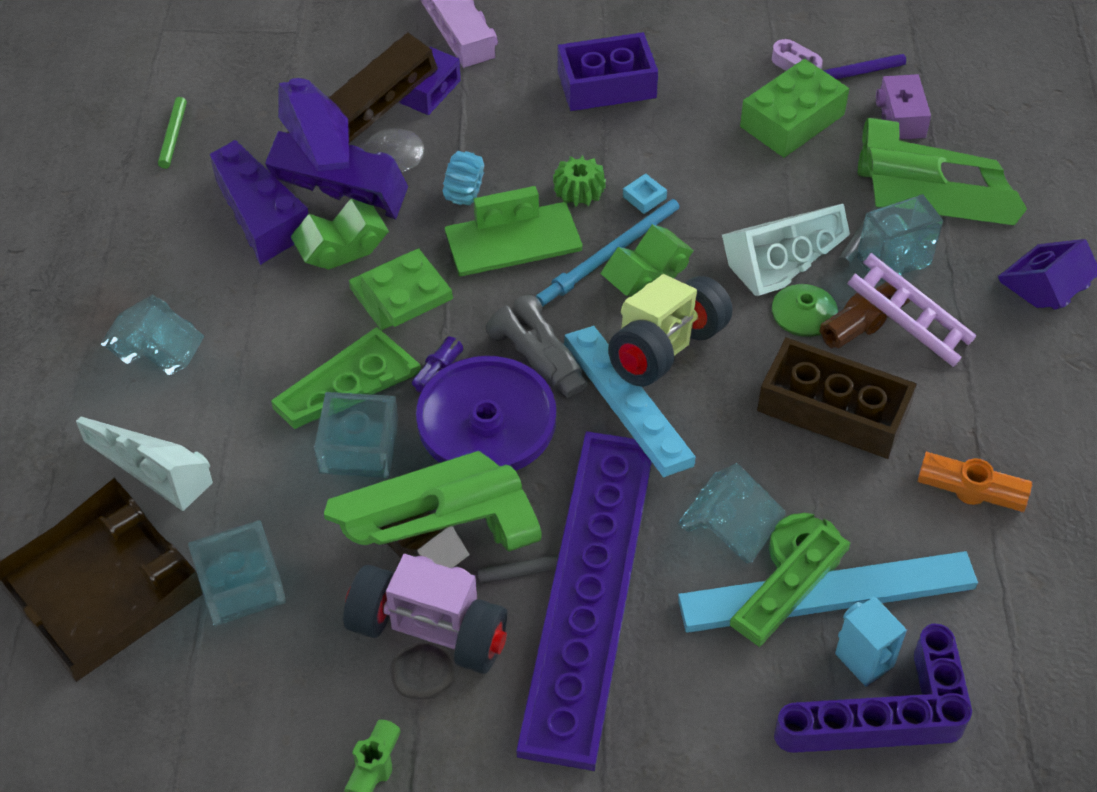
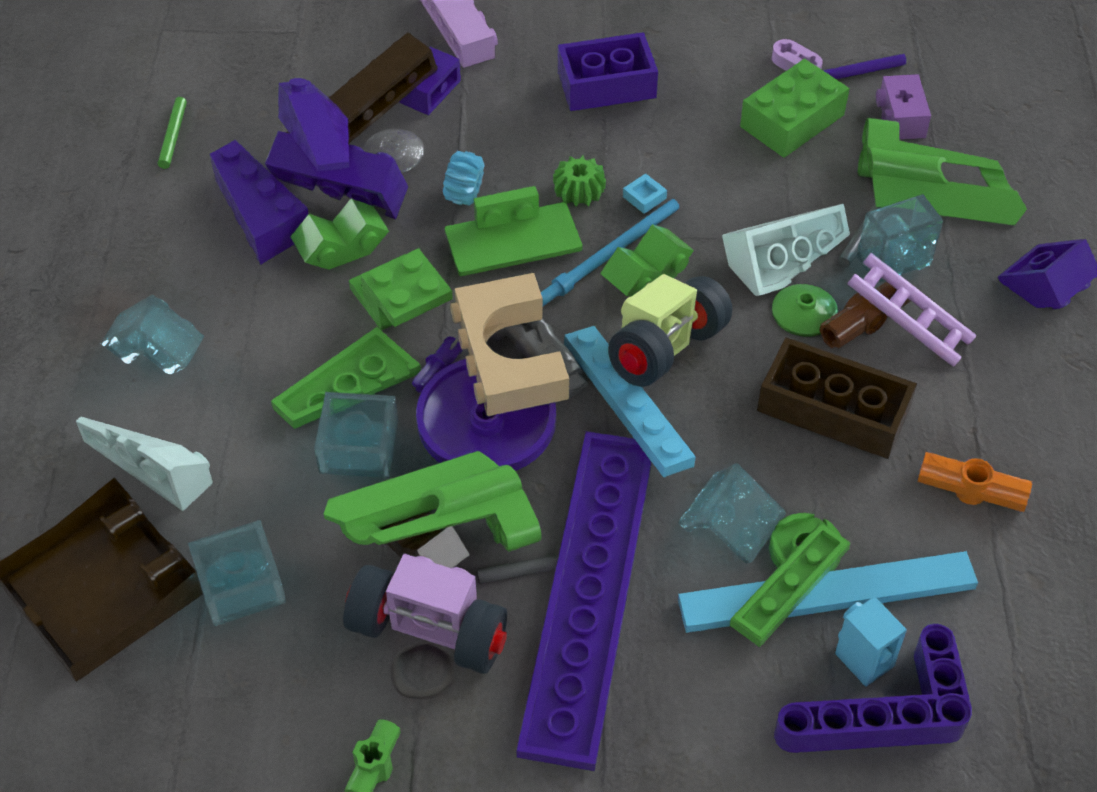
(501, 381): none -> tan arch

